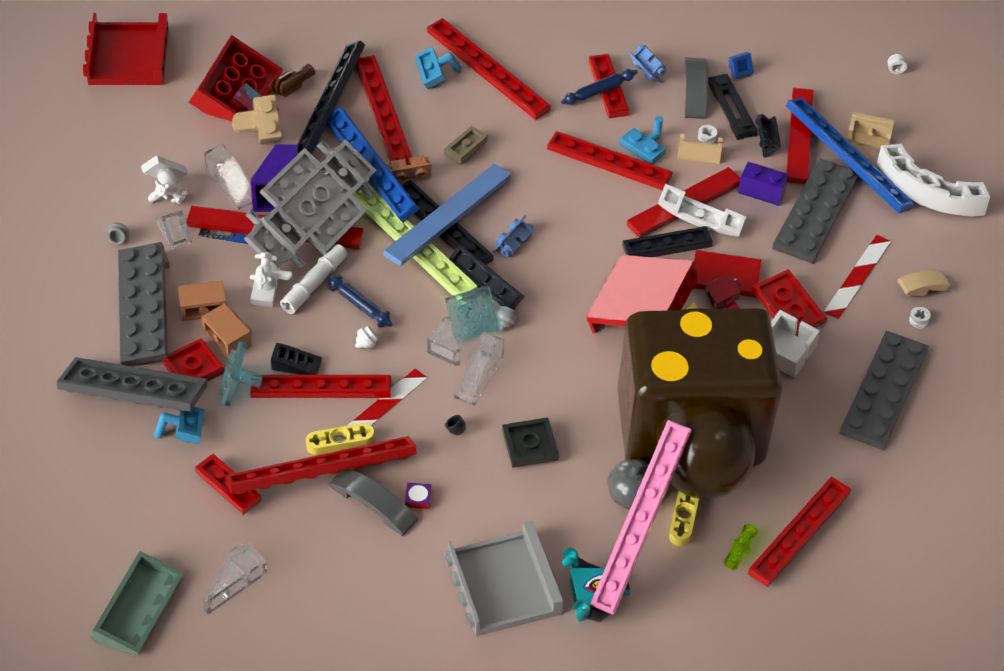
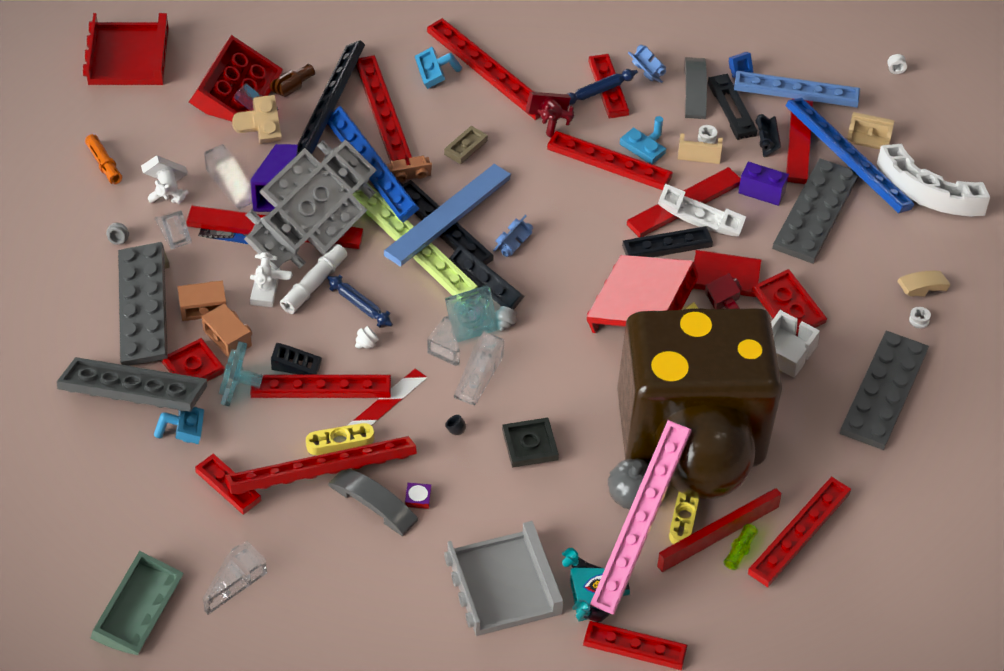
(106, 164): none -> orange pin
(551, 108): none -> dark red piece
(635, 645): none -> red tile
(718, 530): none -> red tile
(797, 89): none -> medium blue tile
(857, 276): sticker -> none

